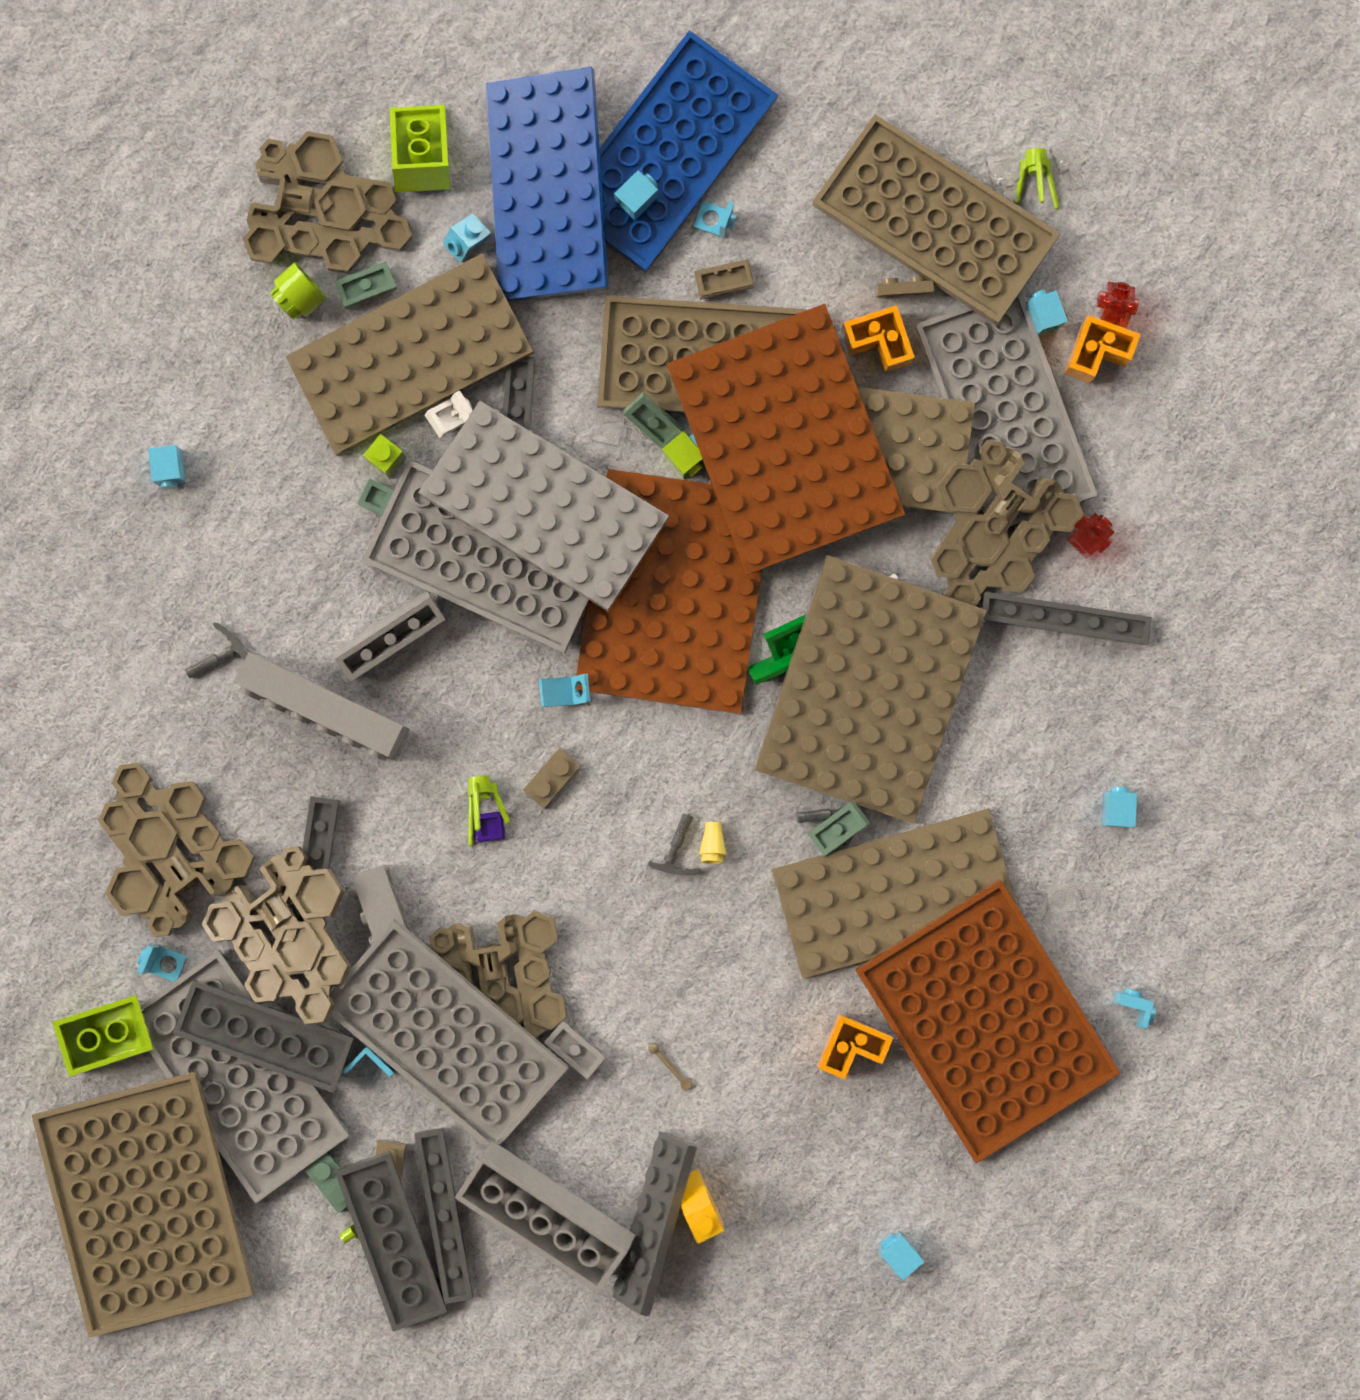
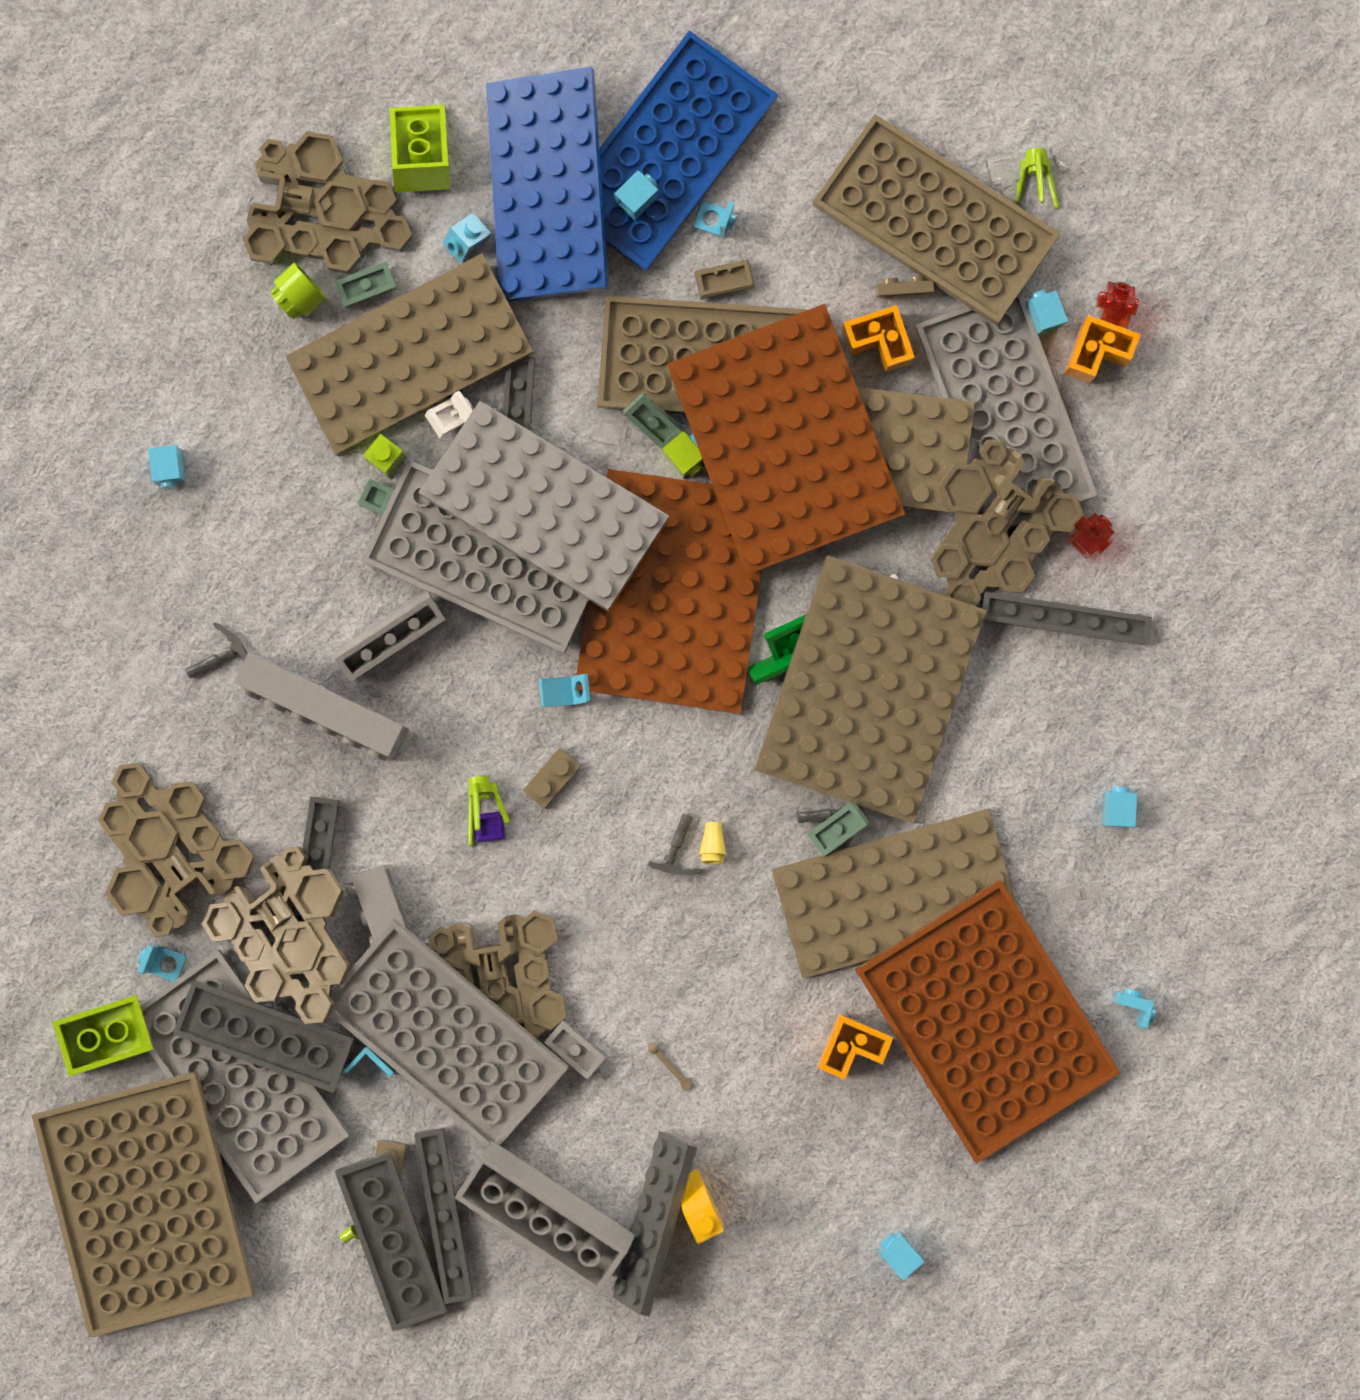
(323, 1175): sand green plate -> none

